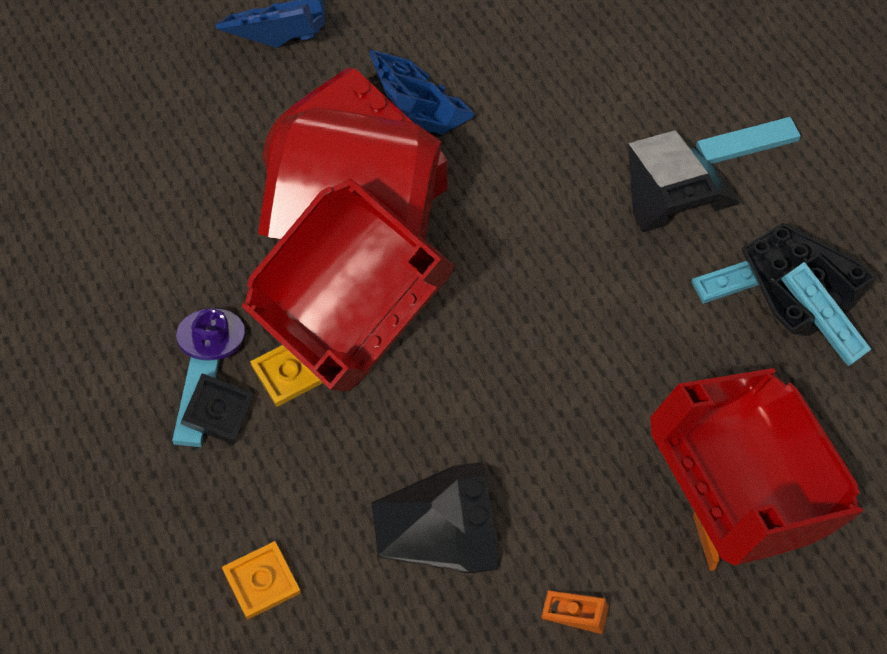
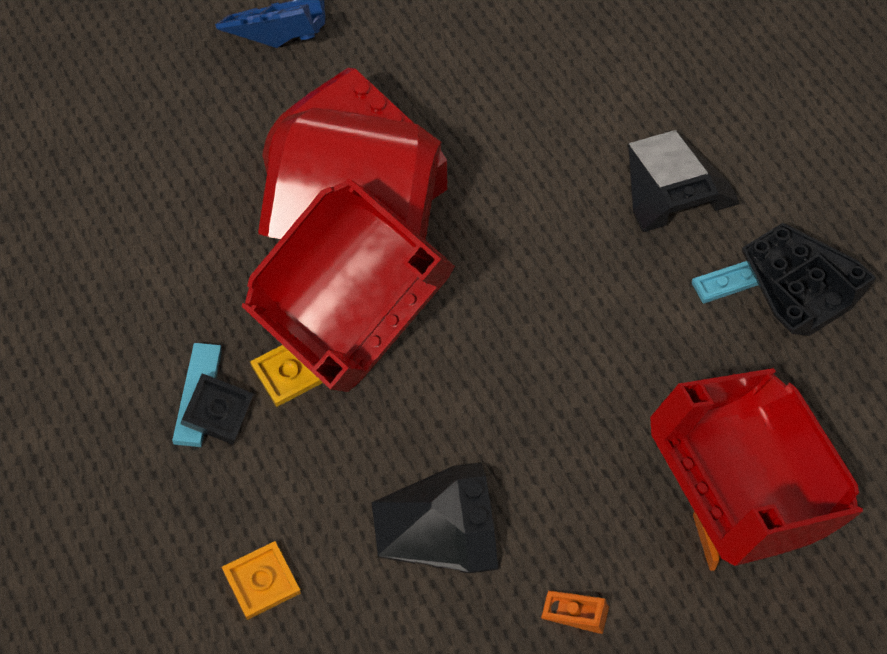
(210, 334): dark purple piece -> none
(417, 97): blue wedge -> none
(748, 140): medium azure tile -> none
(826, 314): medium azure tile -> none

